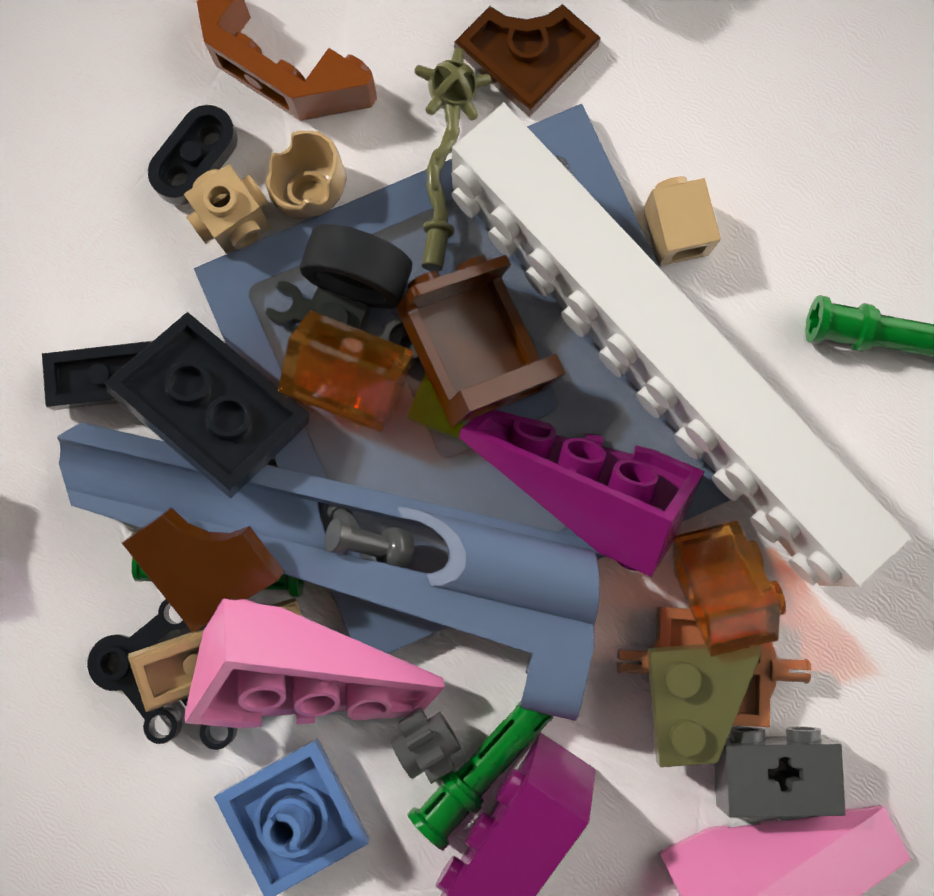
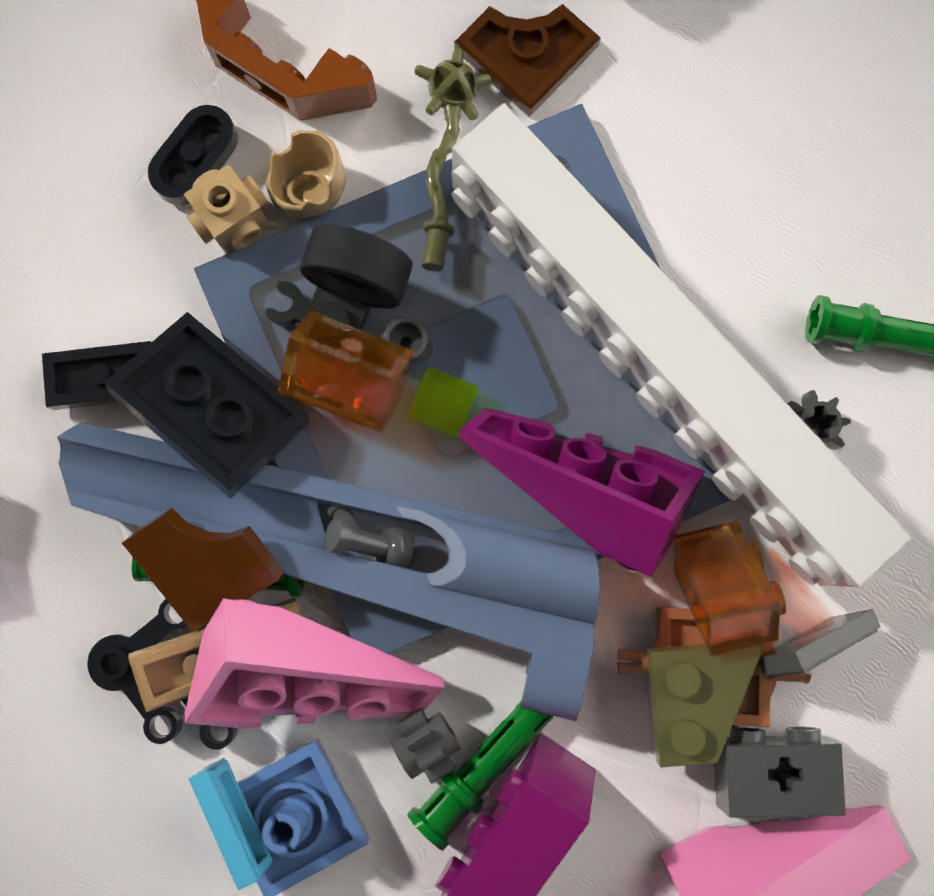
(231, 823): none -> medium azure tile
(473, 340): reddish brown panel -> none
(681, 220): tan brick -> none
(819, 644): none -> tile
(823, 413): none -> dark grey gear

